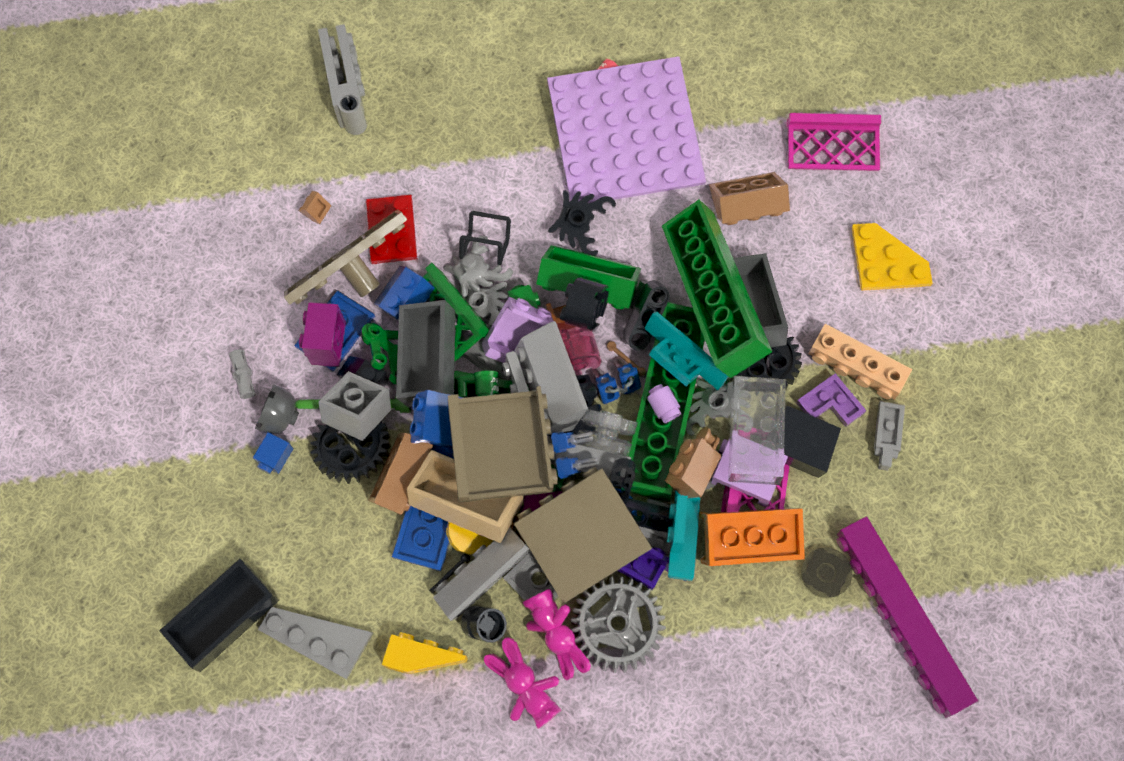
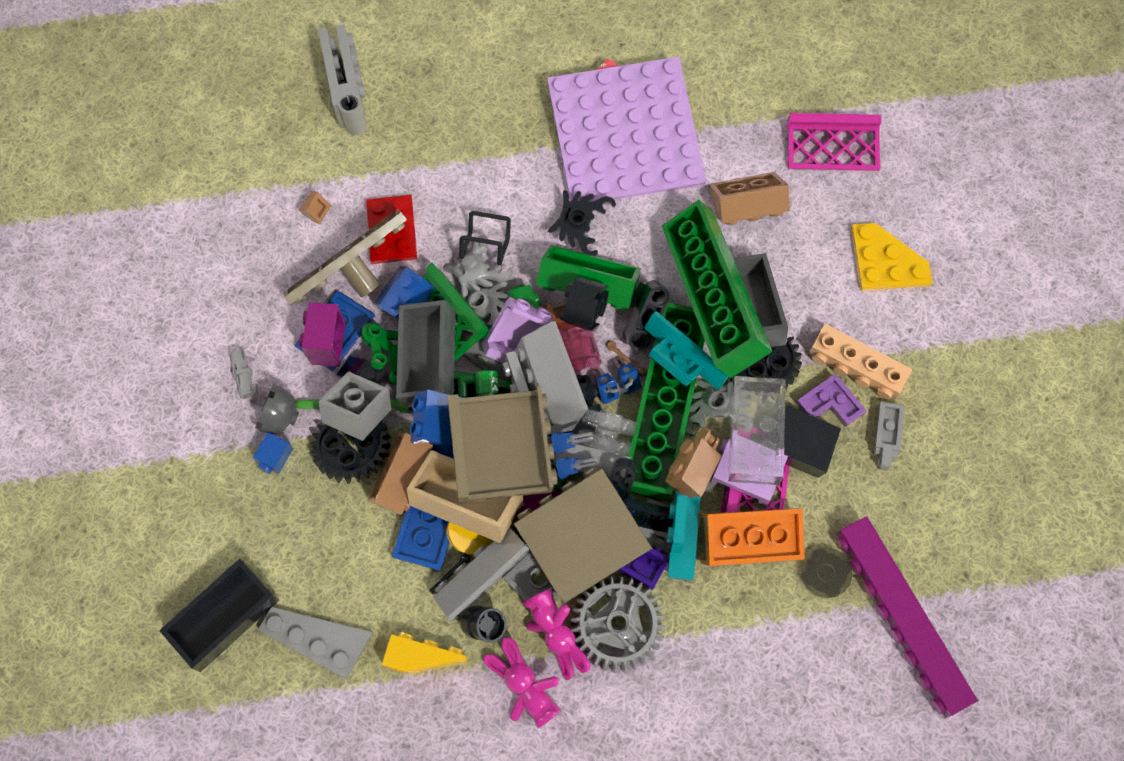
(664, 403): lavender brick -> none

